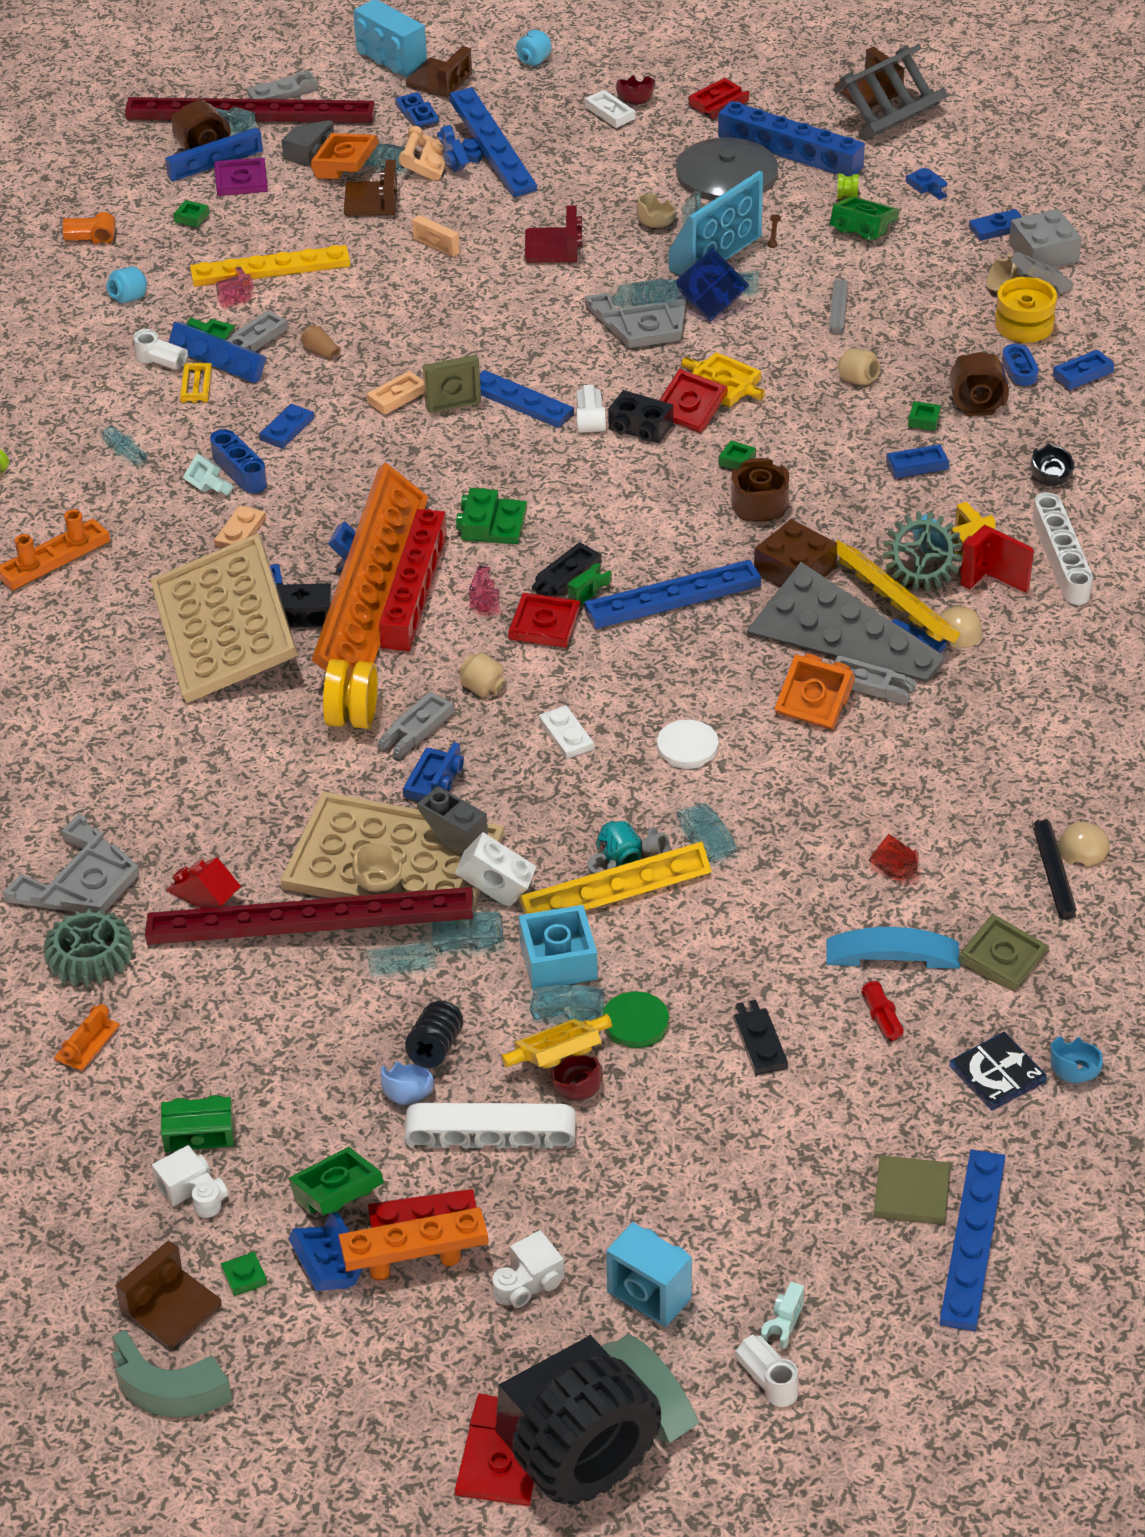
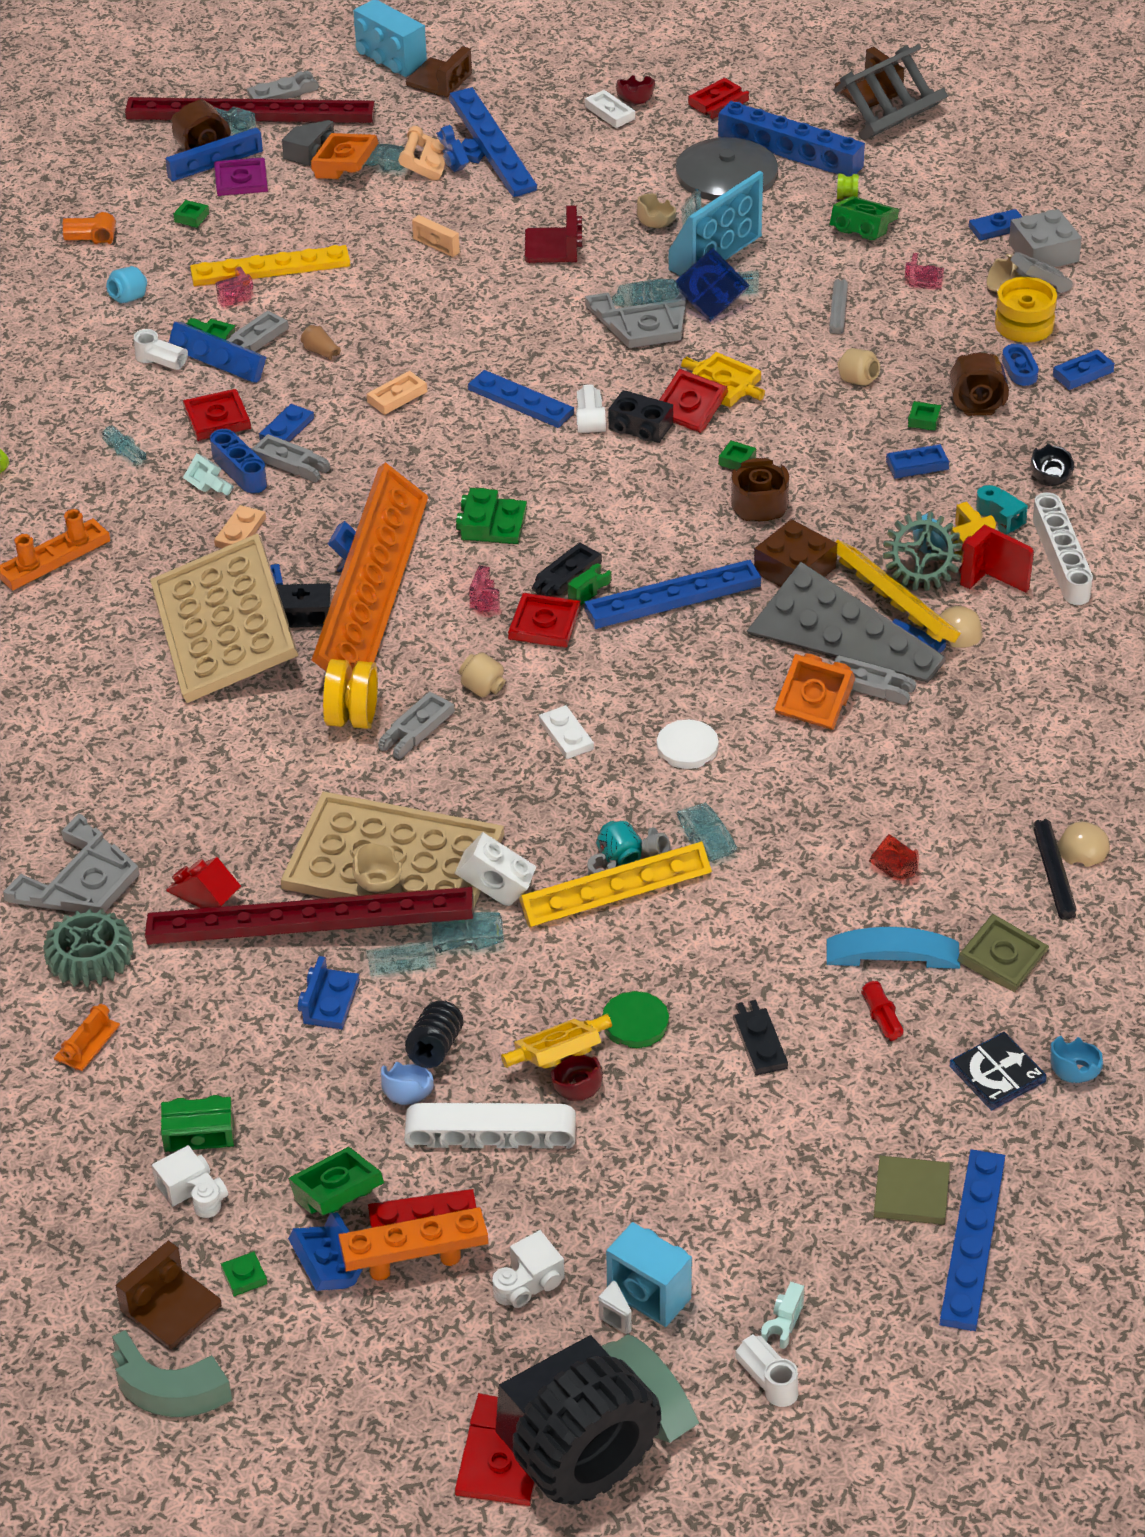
(195, 396): yellow tile -> none
(216, 412): none -> red plate
(291, 458): none -> light grey hinge
(327, 996): none -> blue bracket
(373, 196): reddish brown bracket -> none
(412, 580): red brick -> none
(416, 110): blue slope -> none
(434, 770): blue bracket -> none
(452, 383): olive plate -> none
(452, 819): dark grey slope -> none
(533, 47): medium azure head -> none
(558, 947): medium azure brick -> none
(573, 1000): clear light blue slope -> none
(615, 1309): none -> white slope
(775, 218): reddish brown hinge -> none
(923, 276): none -> clear pink bracket
(927, 181): blue plate -> none
(1002, 506): none -> teal leg

